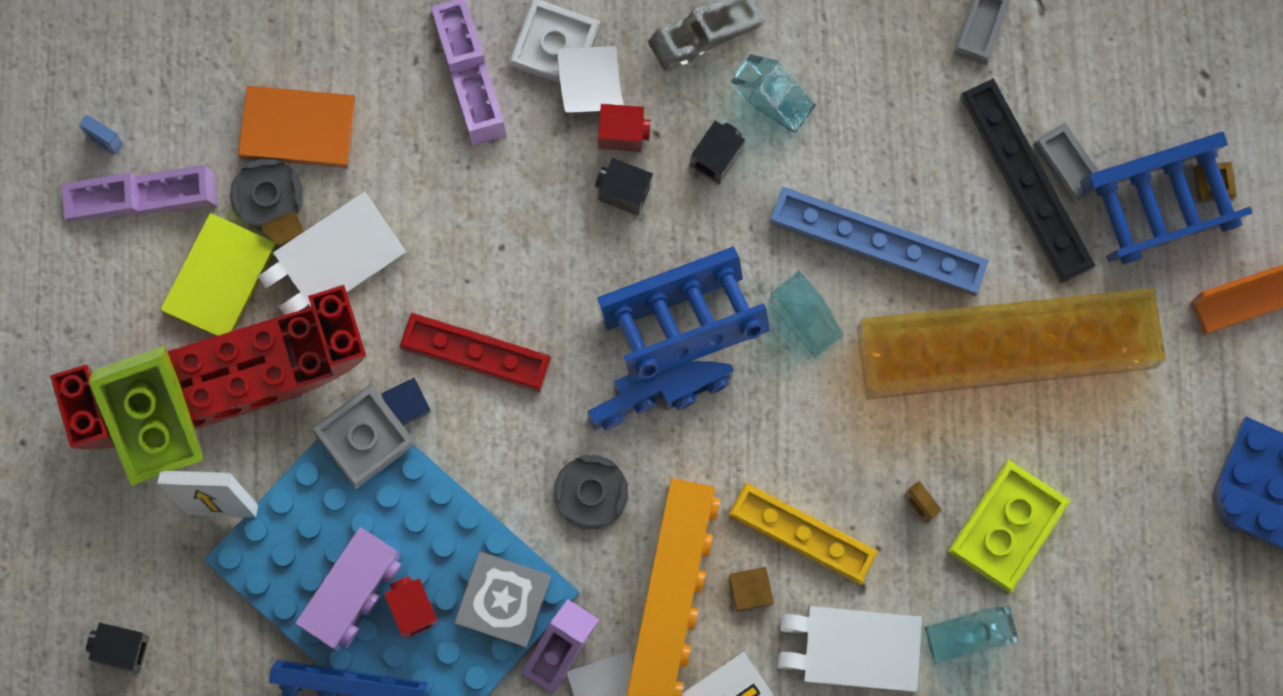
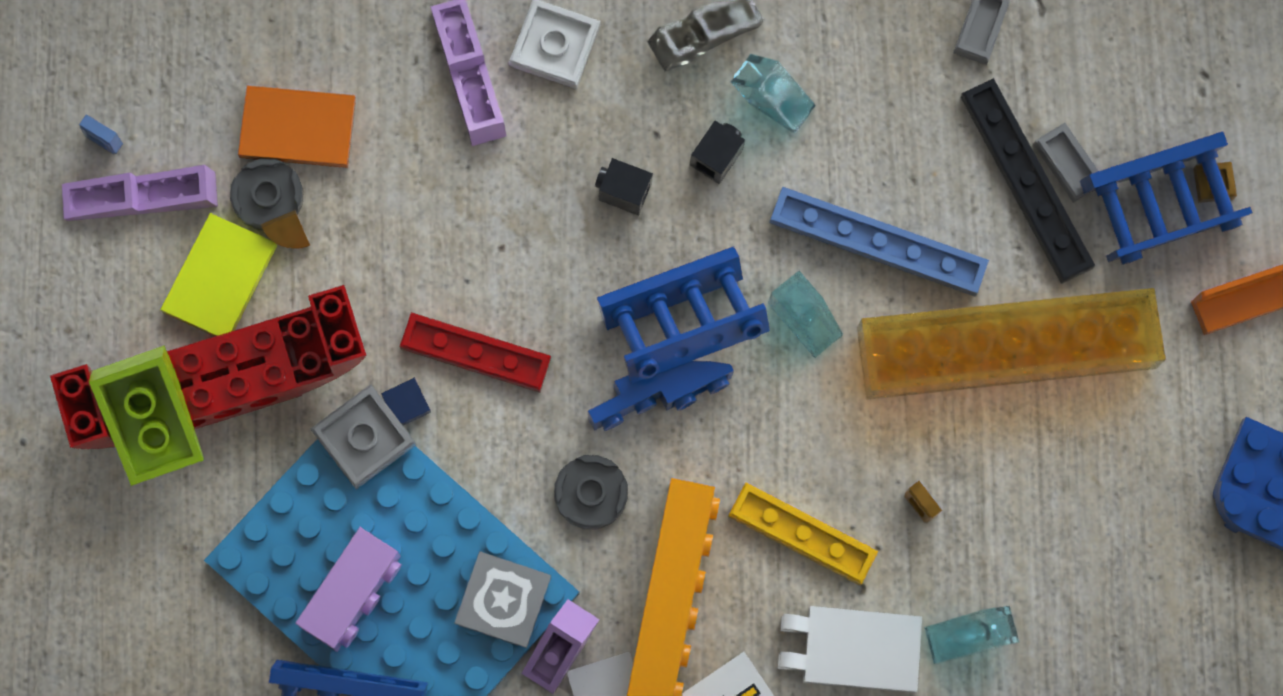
(117, 647): black brick -> none
(207, 493): white tile -> none
(335, 252): white tile -> none
(410, 607): red brick -> none
(589, 78): white sticker -> none
(622, 127): red brick -> none
(751, 589): pearl gold tile -> none
(1008, 526): neon yellow tile -> none

